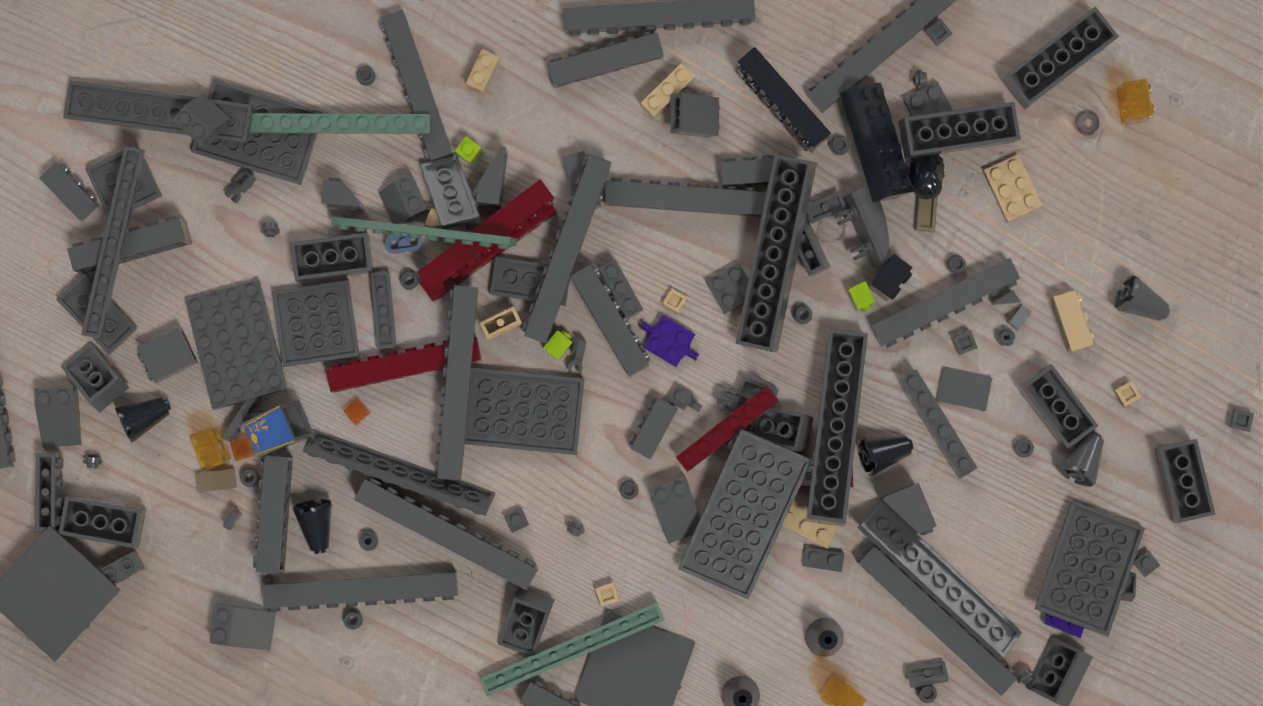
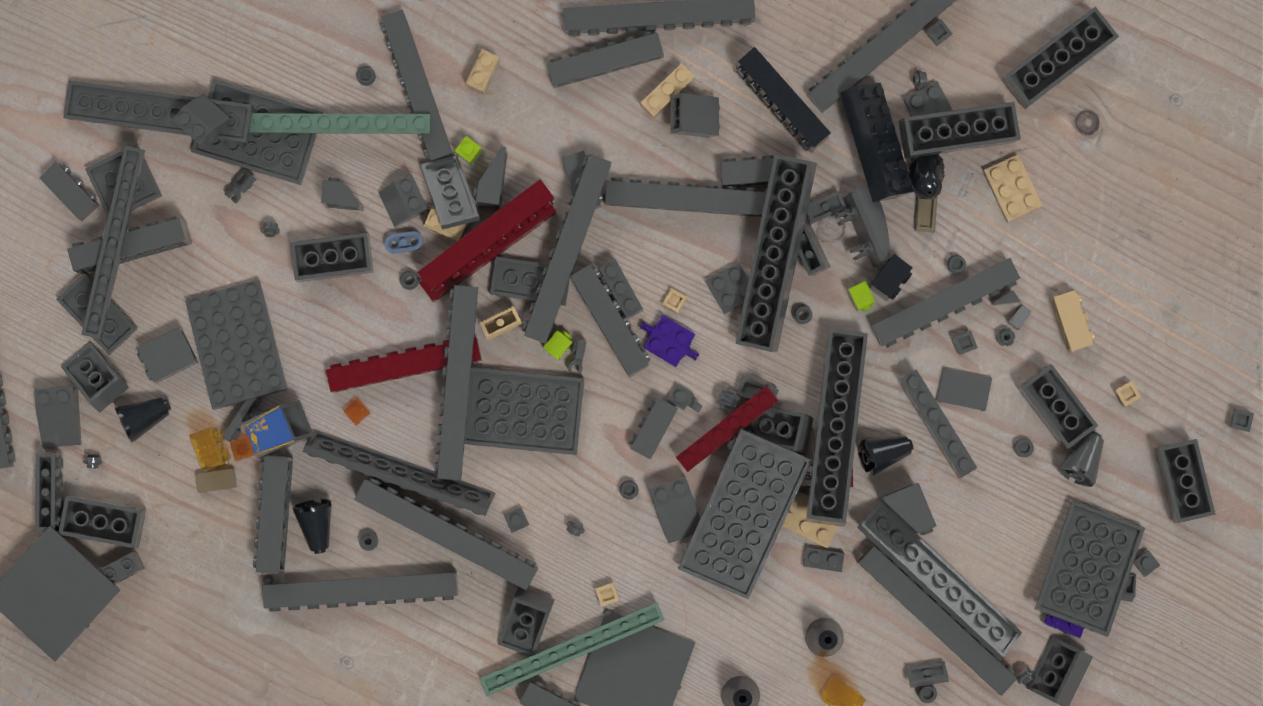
(232, 519): dark grey tile -> none
(242, 627): dark grey slope -> none
(243, 477): dark grey plate -> none
(316, 323): dark grey plate -> none
(346, 619): dark grey plate -> none
(383, 310): dark grey plate -> none
(430, 233): sand green plate -> none
(839, 145): dark grey plate -> none
(1135, 102): clear yellow brick -> none
(1140, 300): dark grey cone -> none

